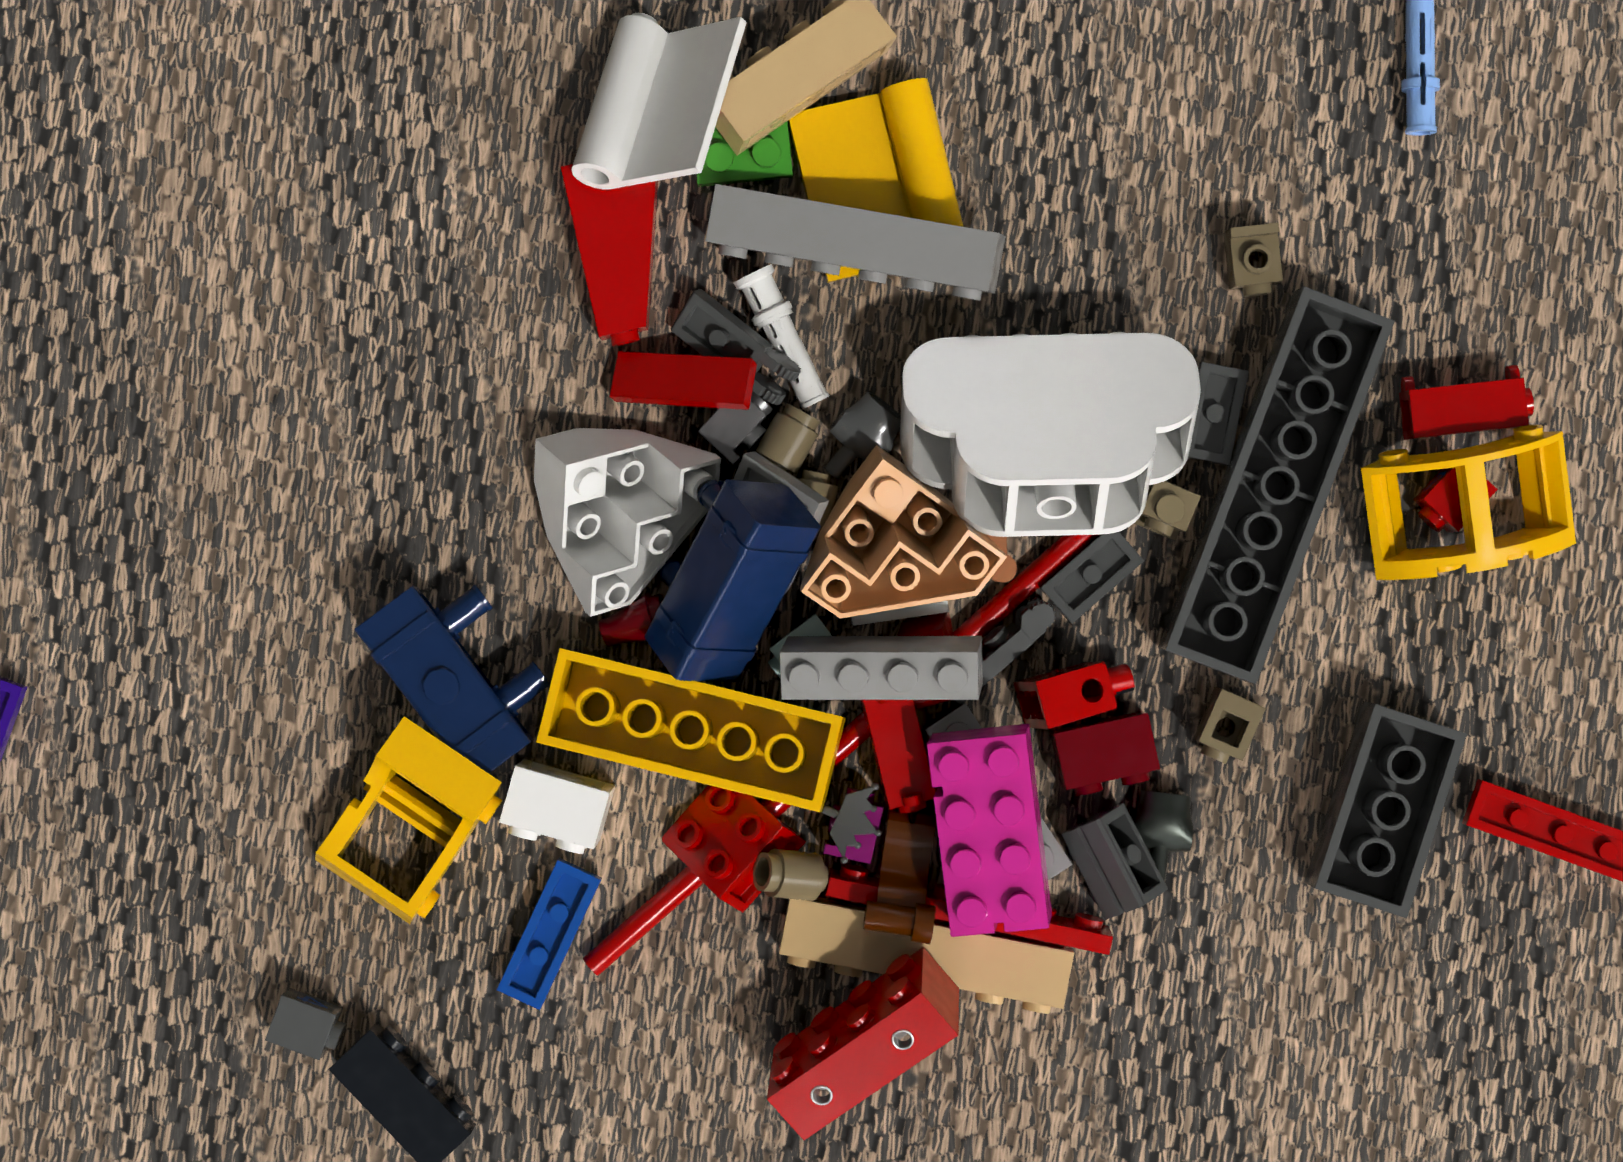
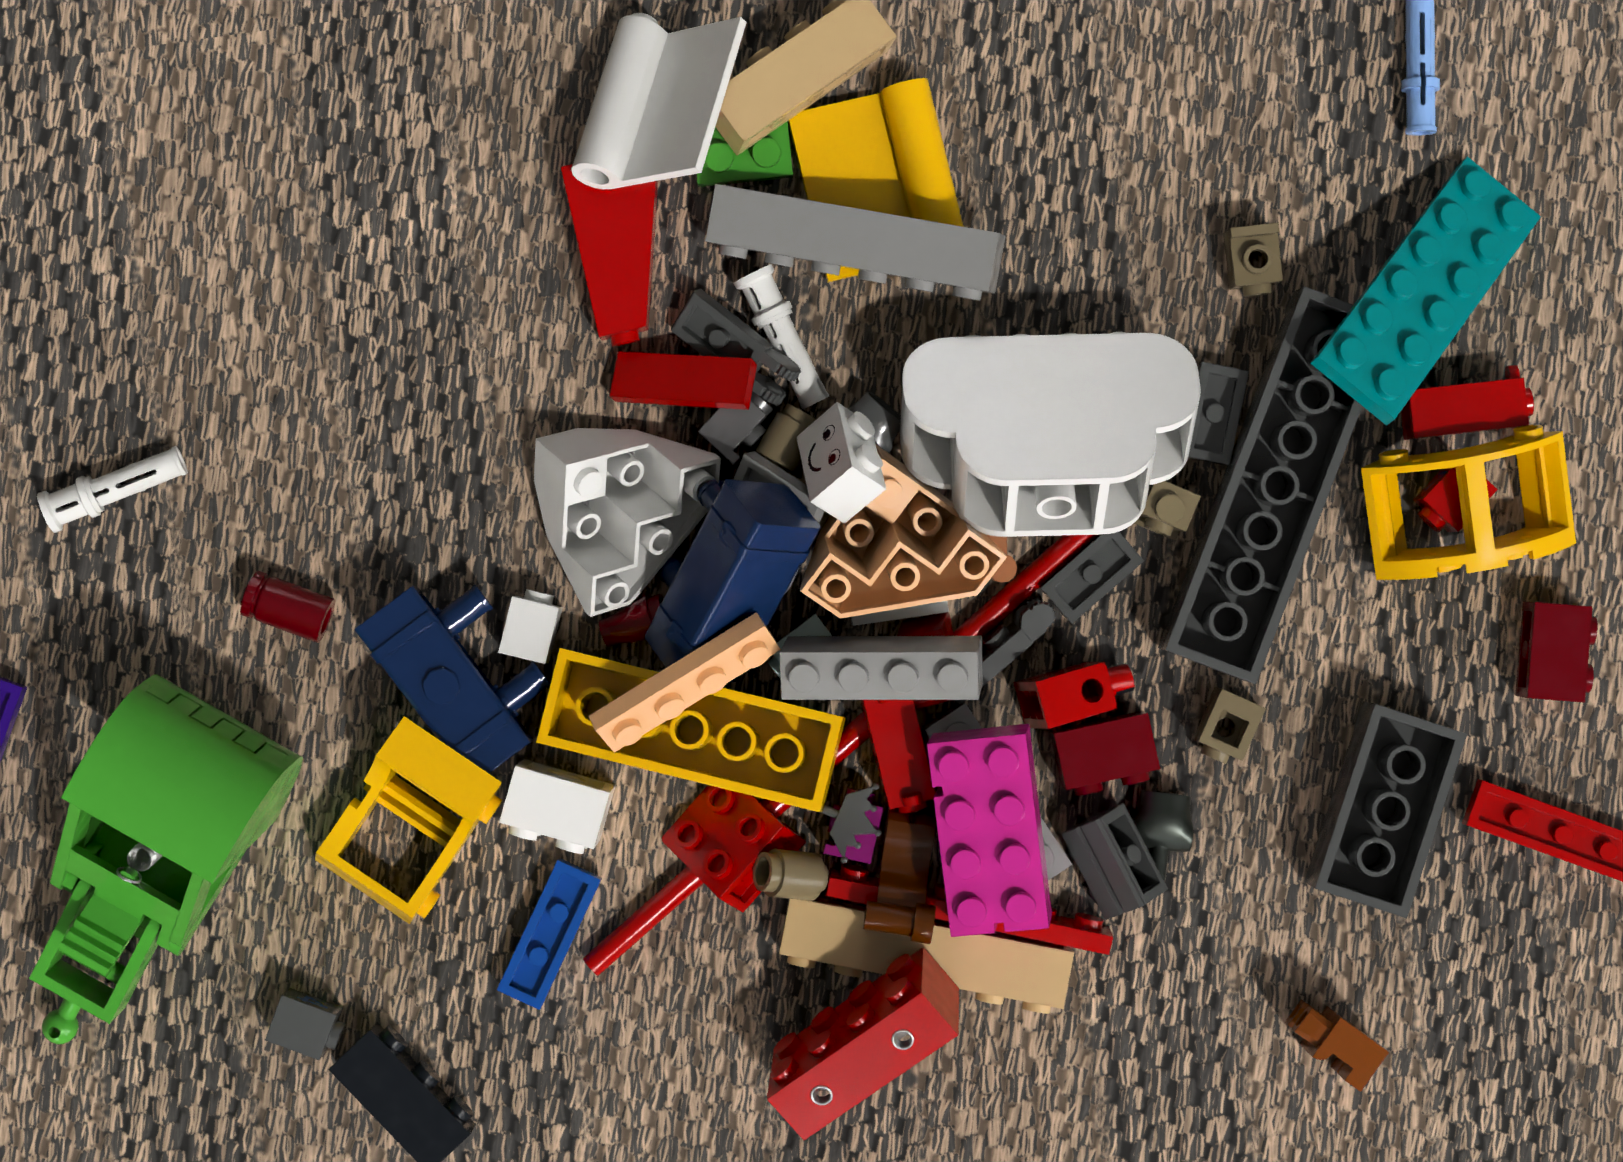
(91, 502): none -> white pin
(152, 839): none -> bright green piece
(287, 606): none -> dark red piece
(531, 627): none -> white brick
(684, 683): none -> light nougat plate
(841, 462): none -> white brick
(1332, 1034): none -> dark orange hips
(1426, 291): none -> teal plate
(1555, 651): none -> dark red brick

